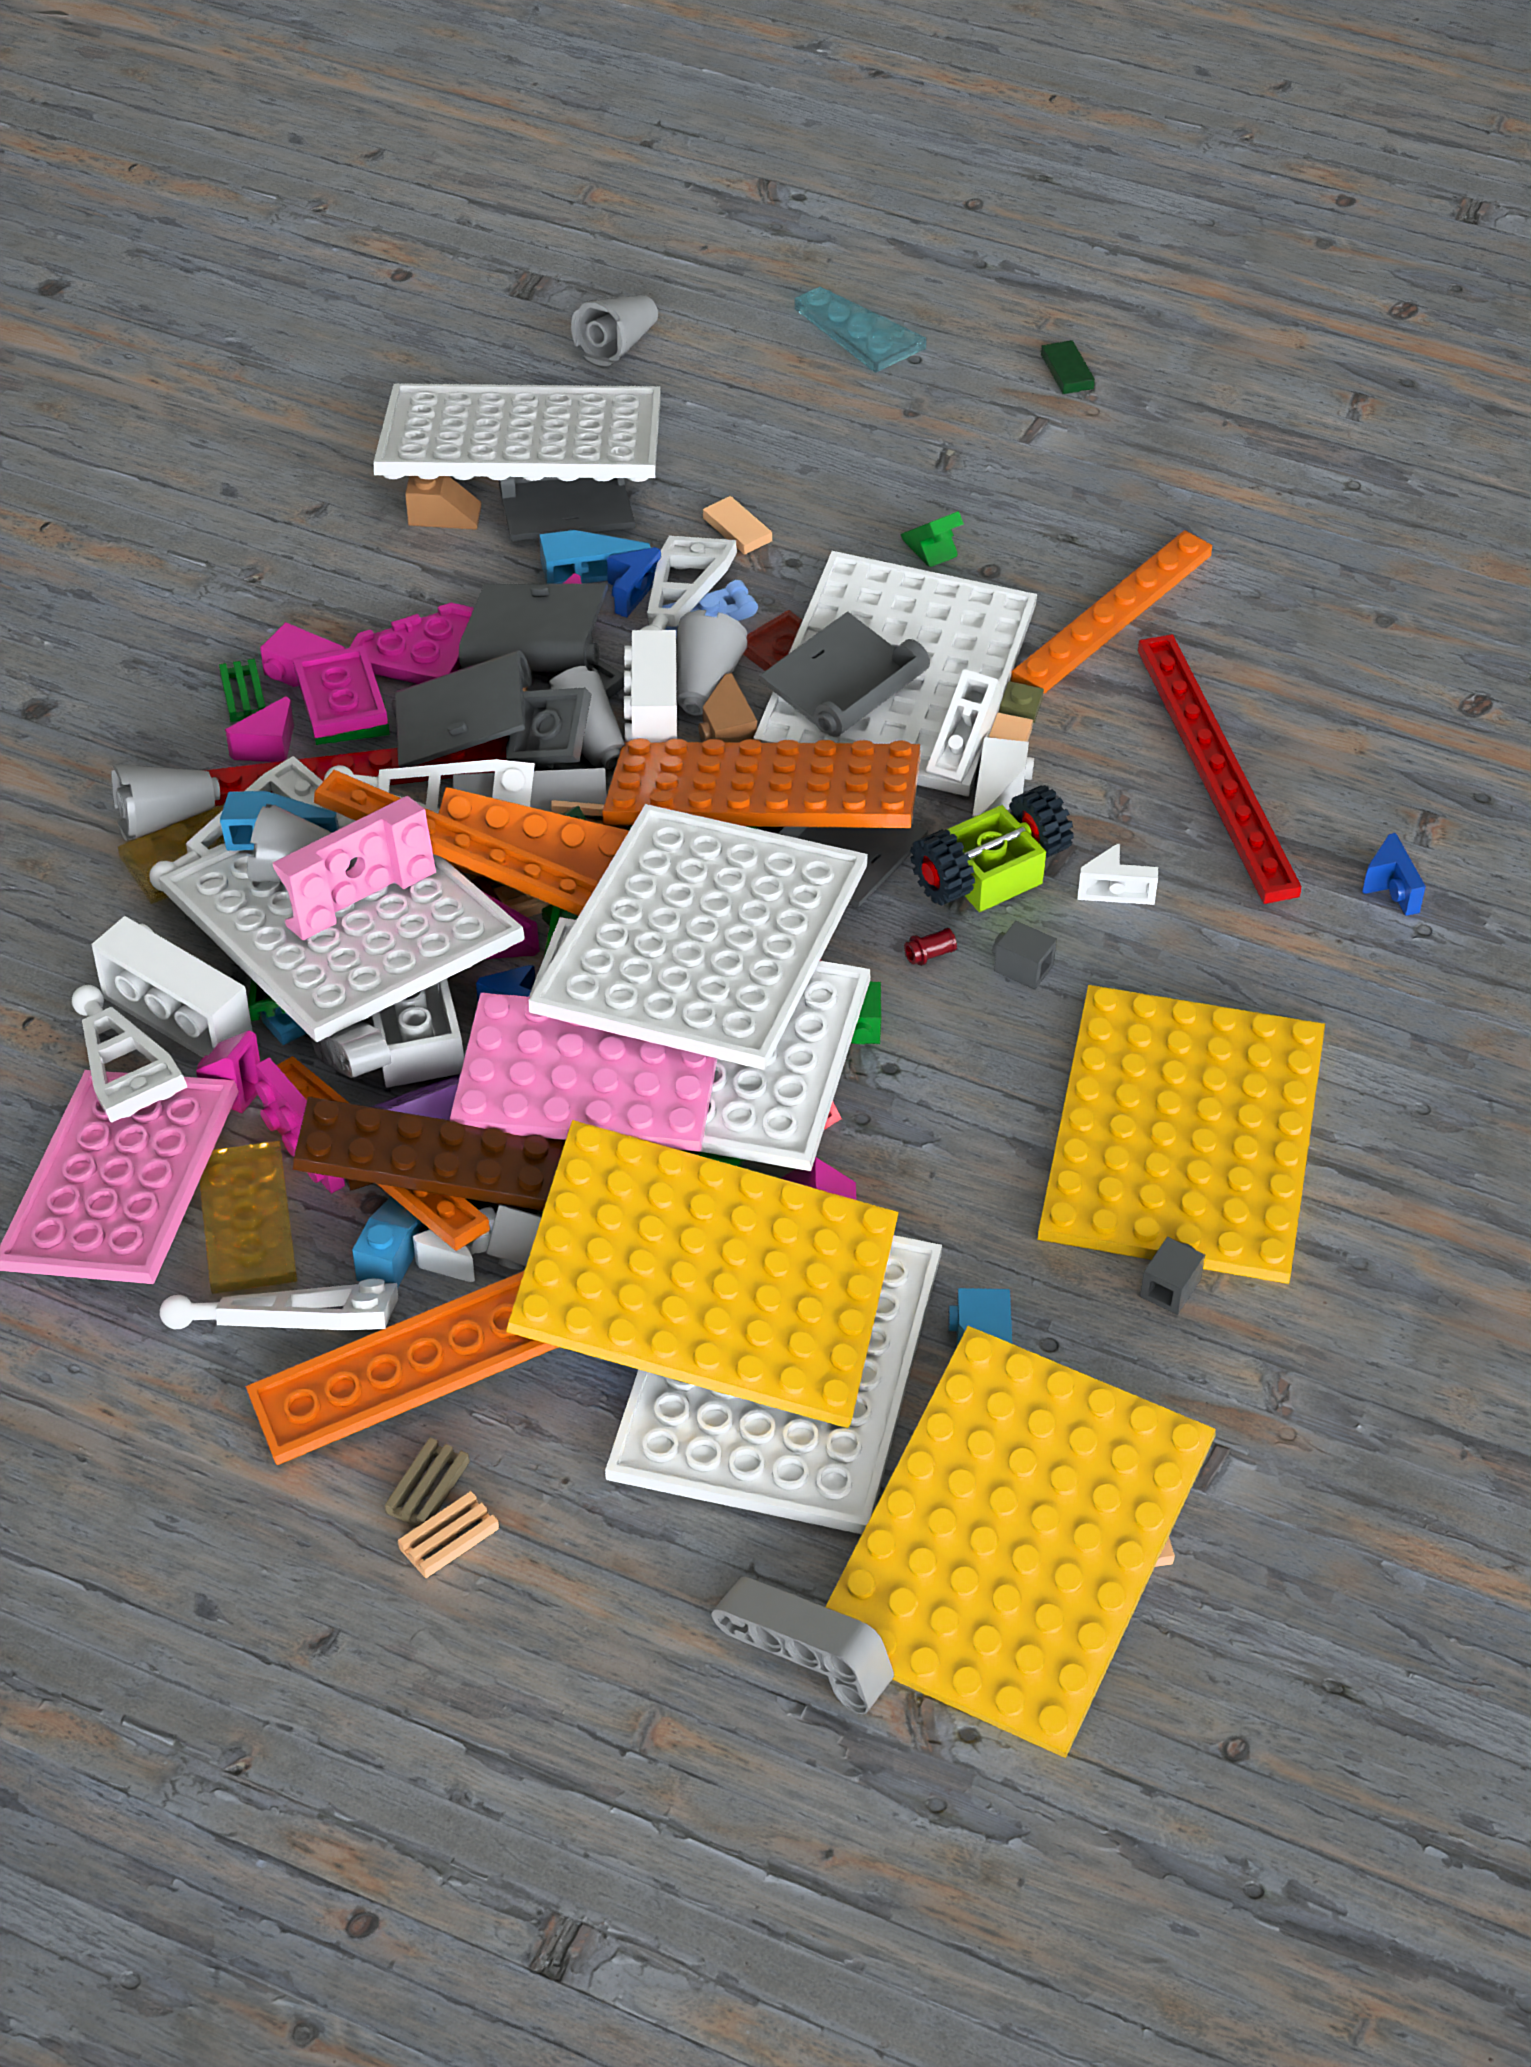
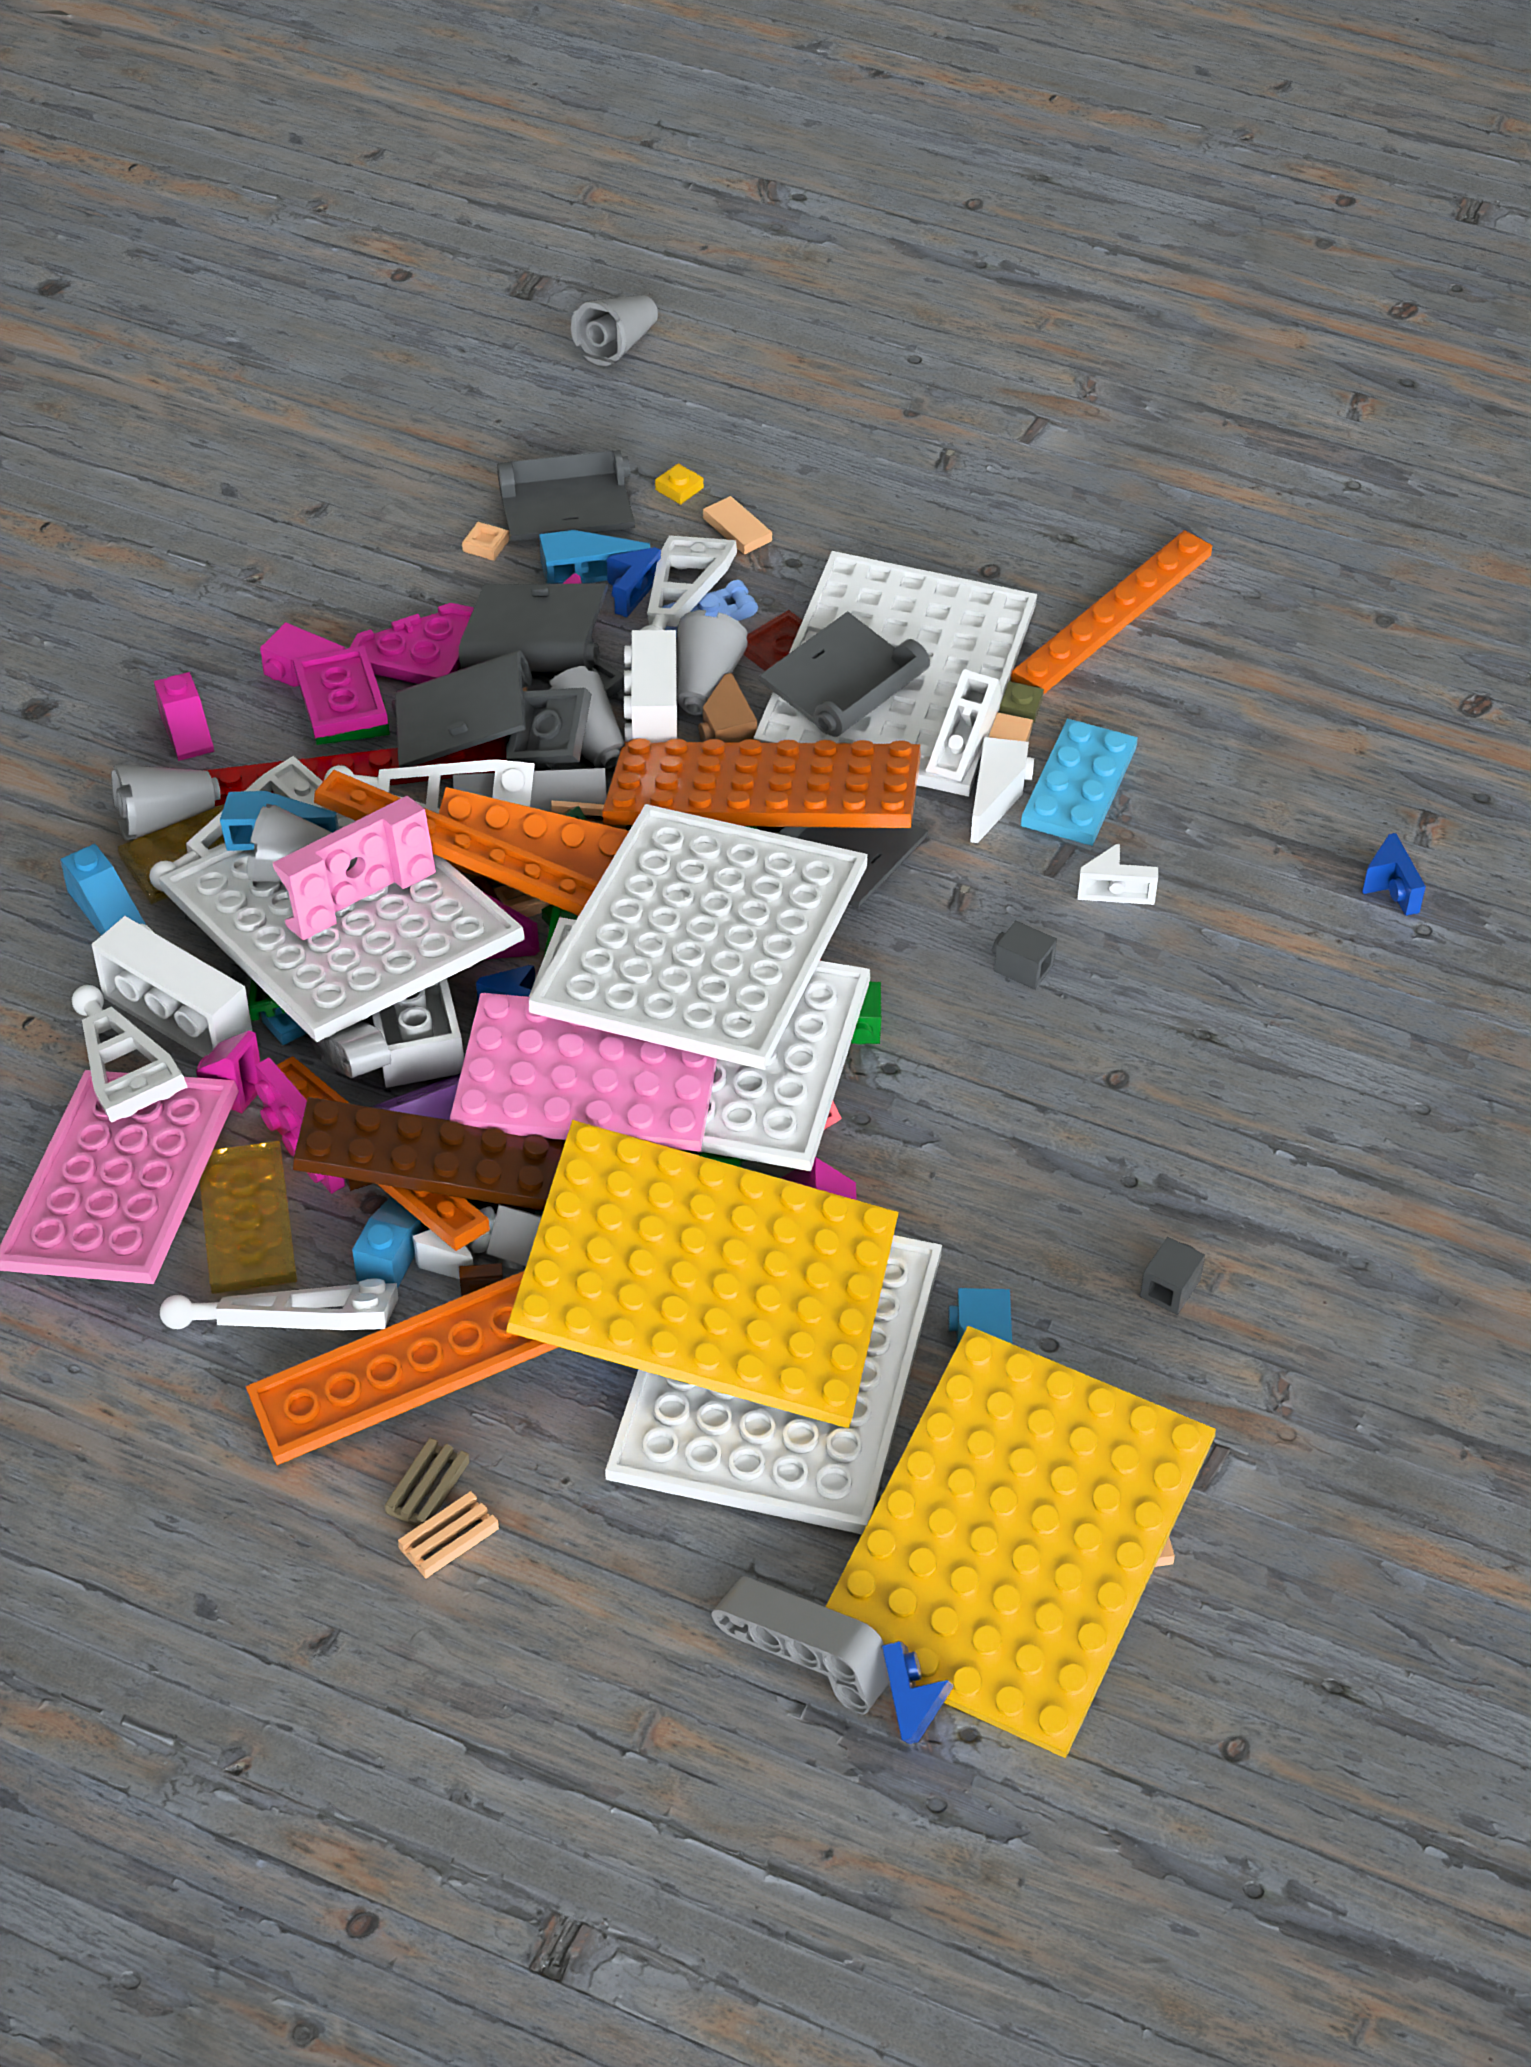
(97, 888): none -> dark azure slope
(183, 716): none -> dark pink slope
(239, 672): green tile -> none
(263, 735): dark pink slope -> none
(441, 504): medium nougat slope -> none
(479, 1276): none -> reddish brown tile
(485, 541): none -> light nougat tile
(520, 432): white plate -> none
(679, 483): none -> yellow plate
(858, 330): clear light blue wing -> none
(913, 1704): none -> blue slope
(921, 949): dark red pin -> none
(934, 540): green slope -> none
(994, 852): brick -> none
(1067, 367): dark green tile -> none
(1079, 782): none -> medium azure plate
(1185, 1132): yellow plate -> none
(1219, 770): red plate -> none

